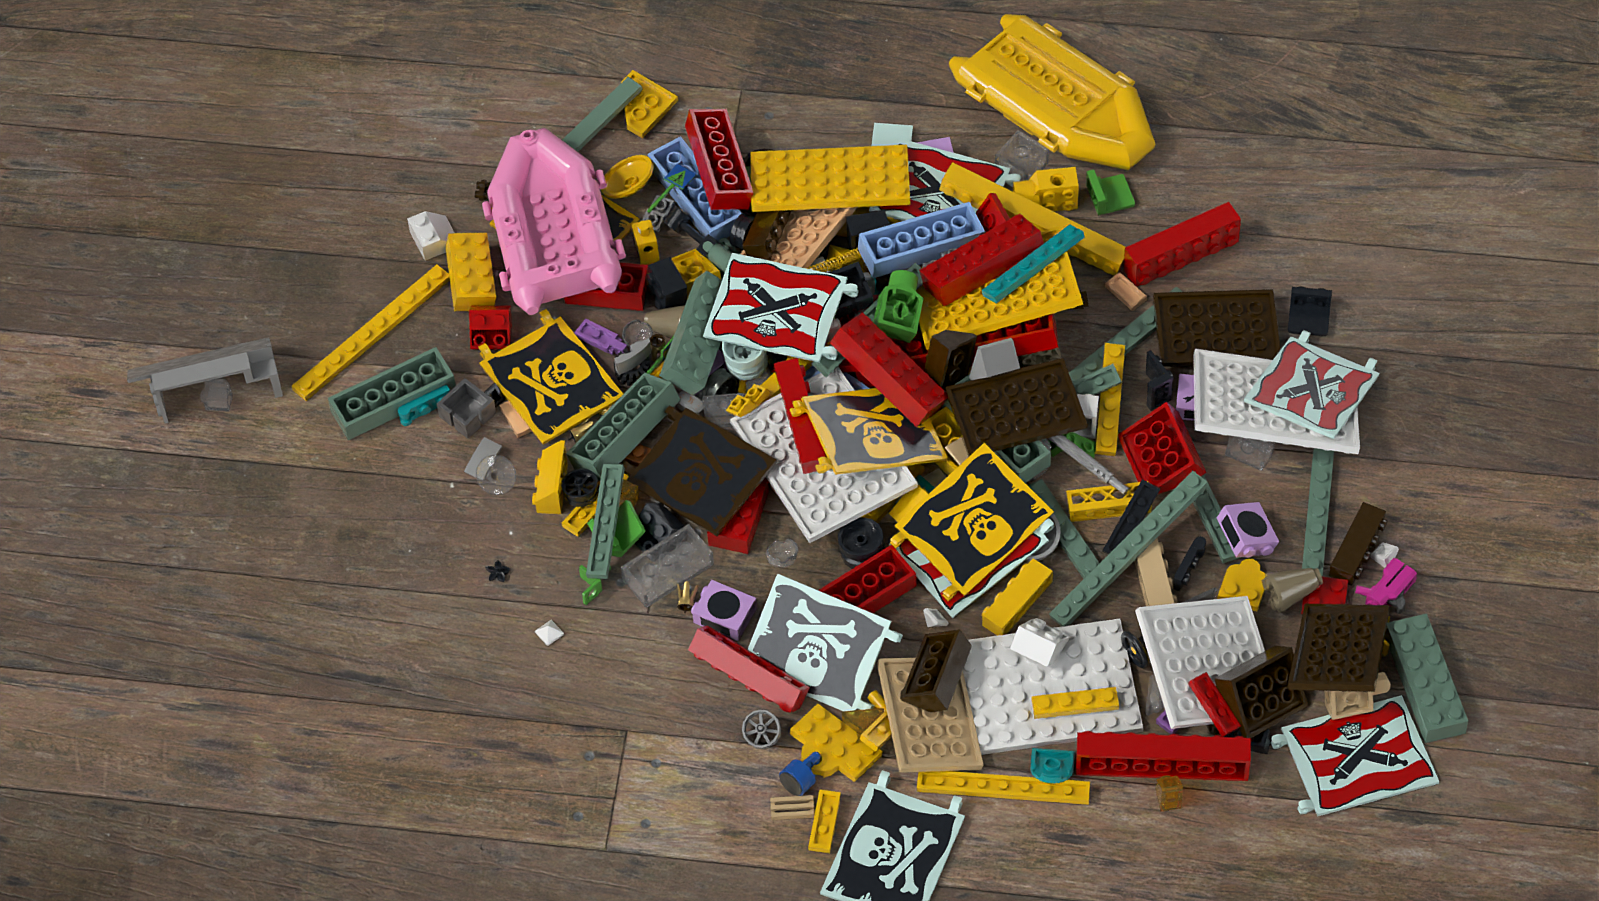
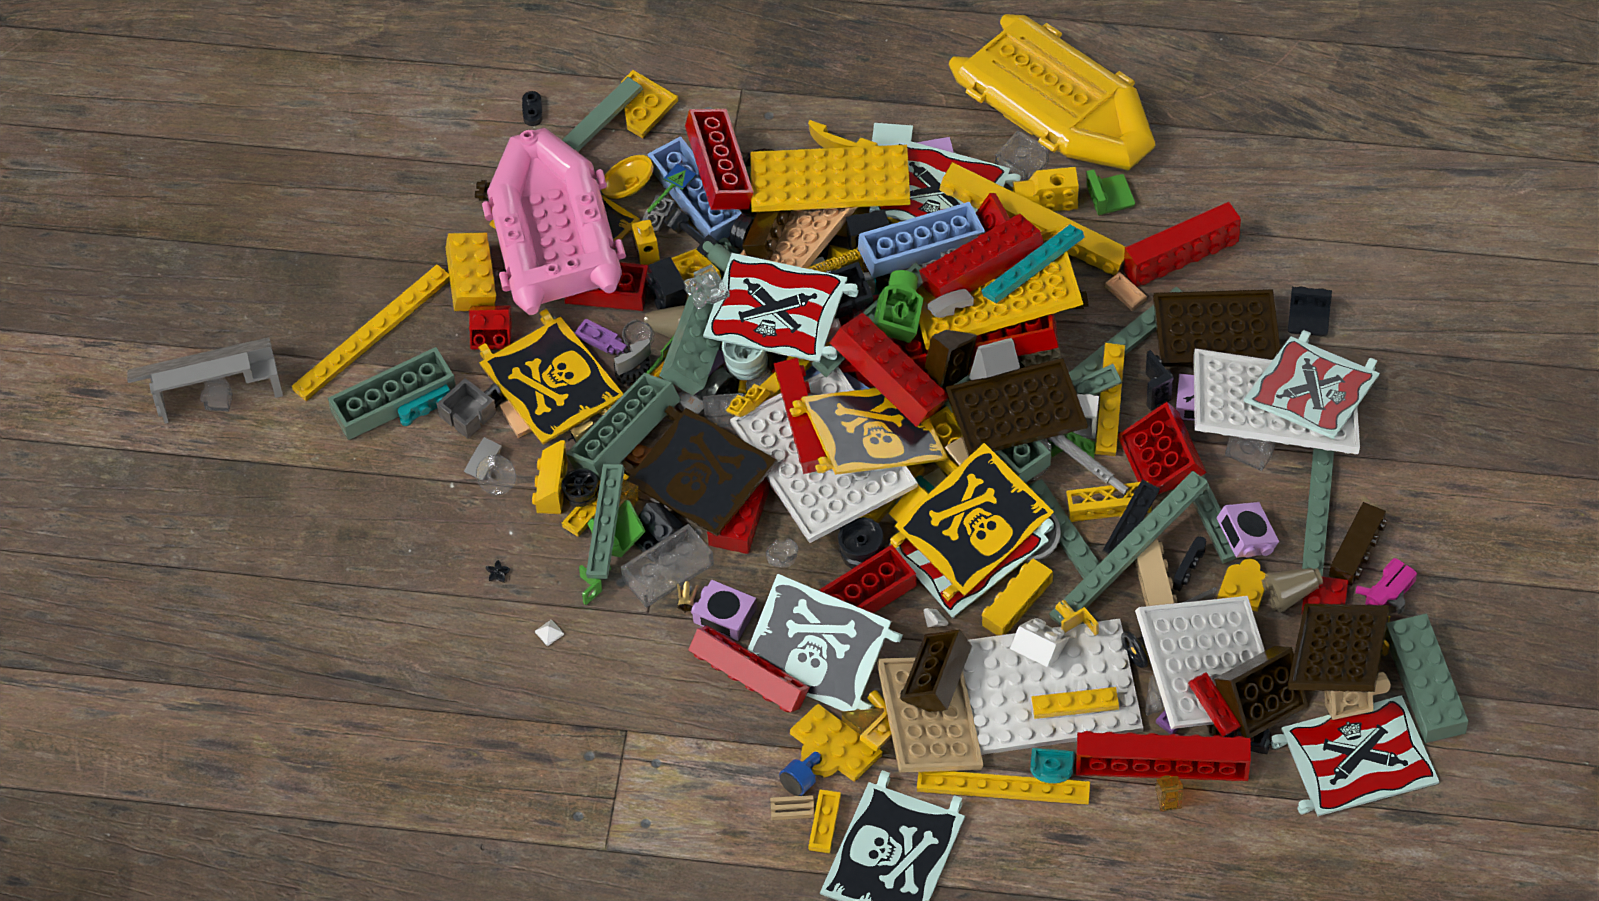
(430, 233): white slope -> none
(532, 104): none -> black plate
(657, 344): piece -> none
(711, 284): none -> clear plate
(761, 729): light grey wheel -> none
(826, 140): none -> yellow slope
(946, 304): none -> light grey slope
(1073, 618): none -> yellow bracket
(1384, 554): white slope -> none

